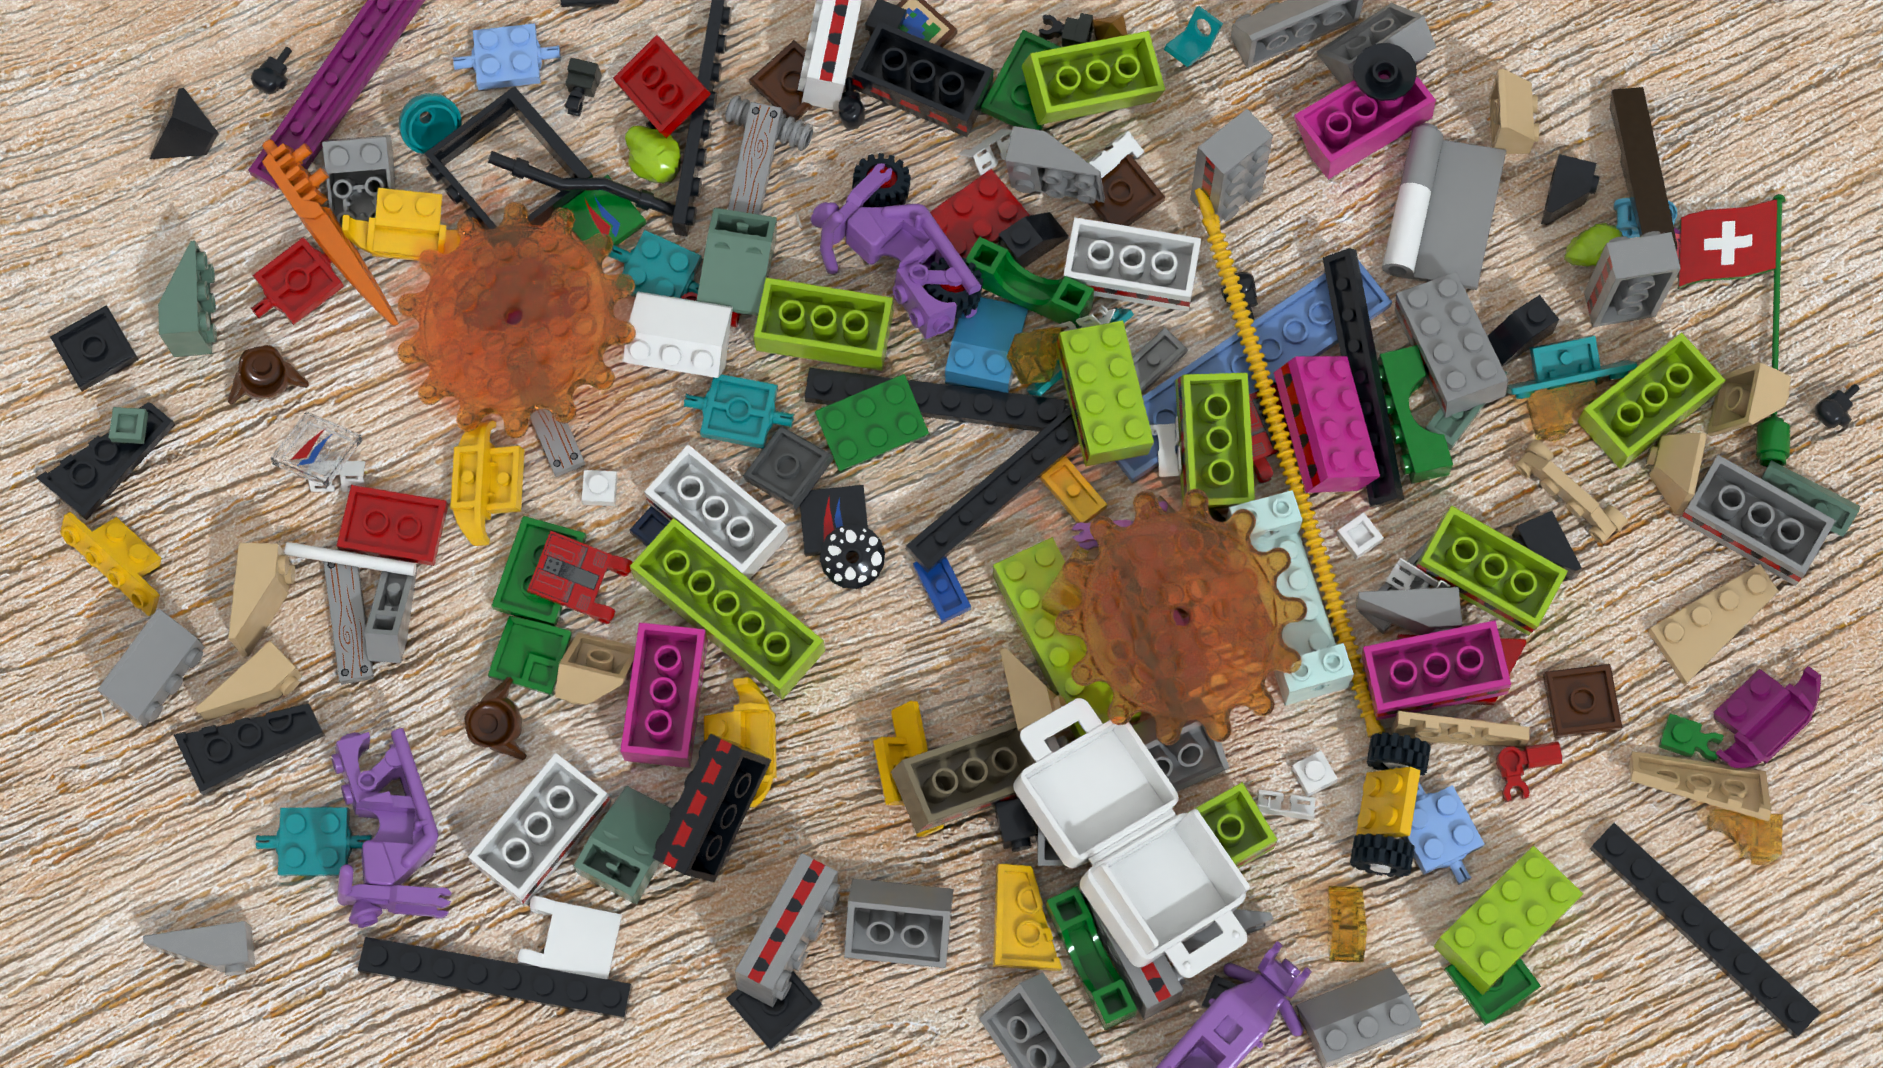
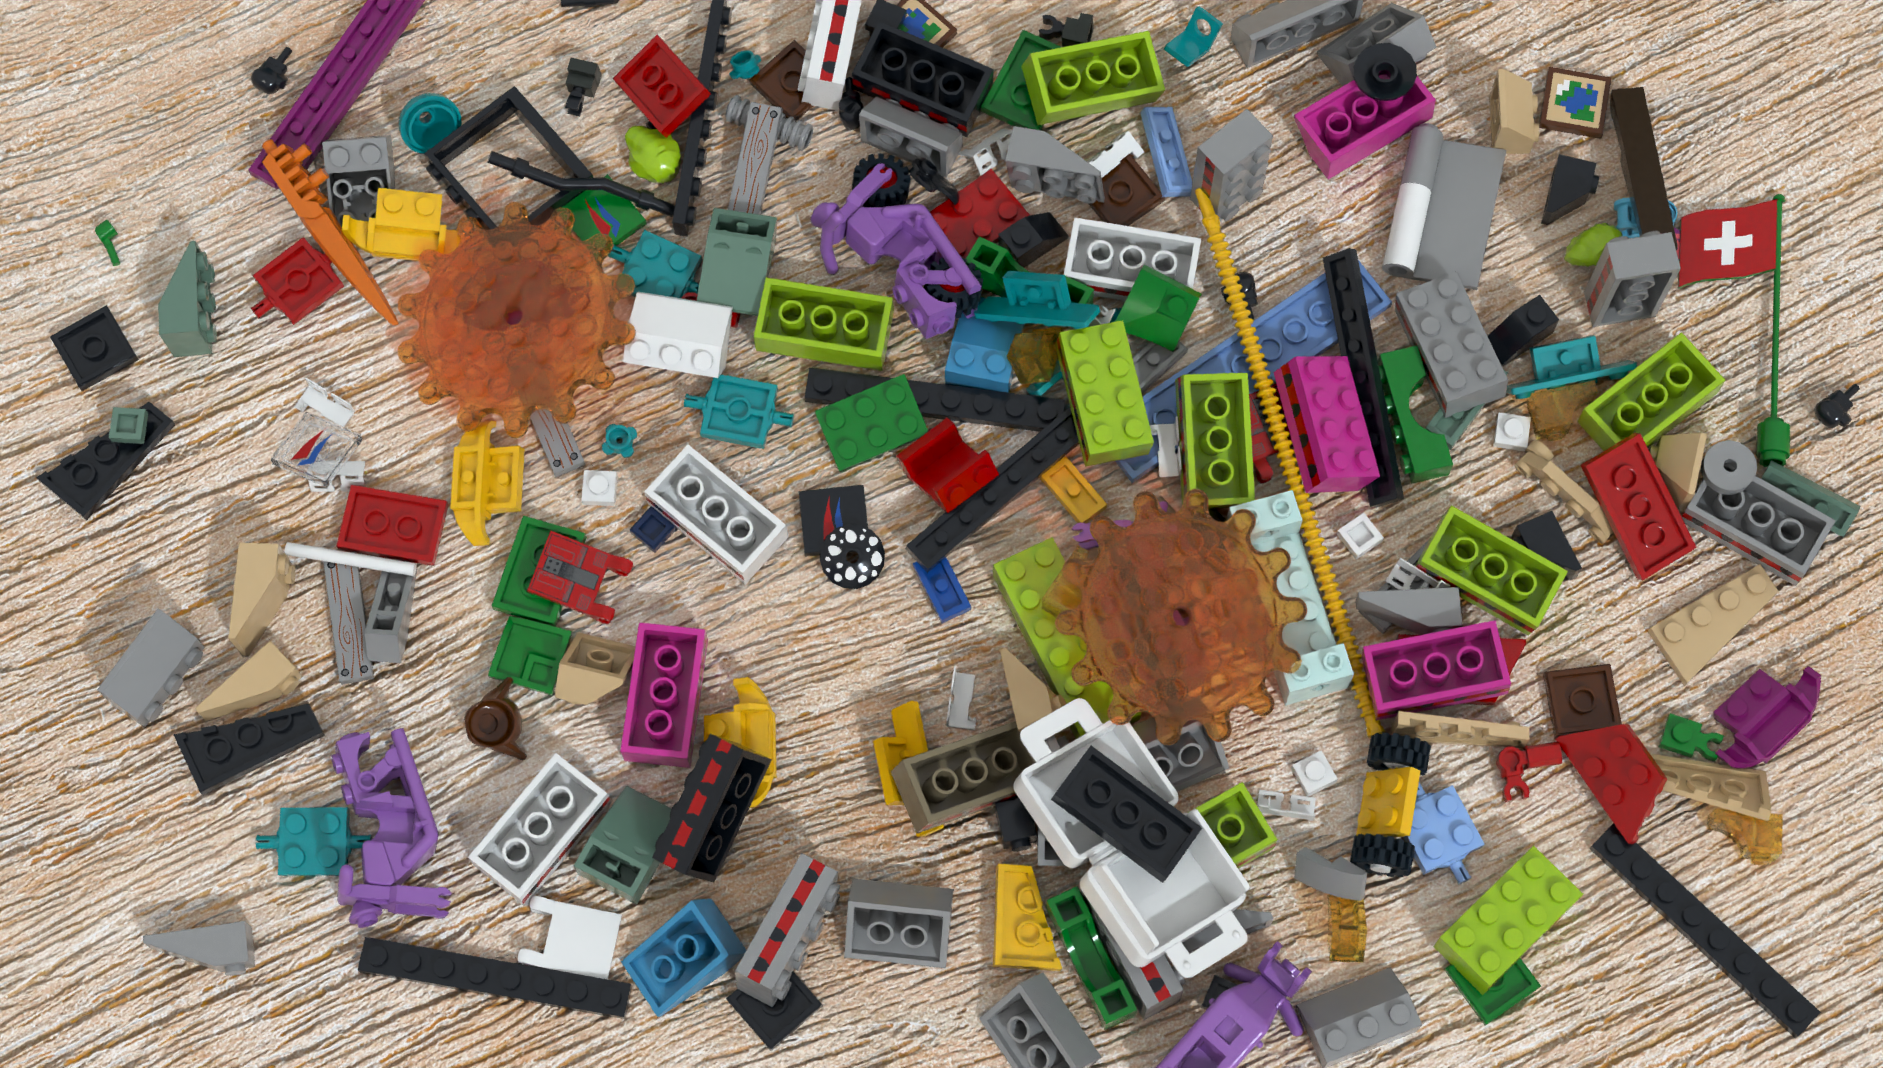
(106, 232): none -> green hand
(118, 556): yellow bracket -> none
(184, 130): black slope -> none
(263, 375): reddish brown piece -> none
(333, 411): none -> white piece
(506, 56): light blue plate -> none
(615, 432): none -> teal plate
(684, 955): none -> dark azure slope
(729, 607): lime brick -> none
(744, 64): none -> teal plate
(788, 467): dark grey tile -> none
(909, 134): none -> light grey slope
(926, 175): none -> black plate
(946, 466): none -> red panel
(962, 694): none -> white piece
(1037, 300): none -> teal bracket
(1109, 27): pearl gold slope -> none
(1126, 814): none -> black plate
(1158, 308): none -> green plate
(1167, 151): none -> light blue tile
(1334, 878): none -> light grey slope
(1512, 431): none -> white plate
(1575, 102): none -> tile
(1617, 773): none -> red wing
(1638, 506): none -> red plate
(1718, 477): none -> light grey piece
(1748, 397): tan slope -> none

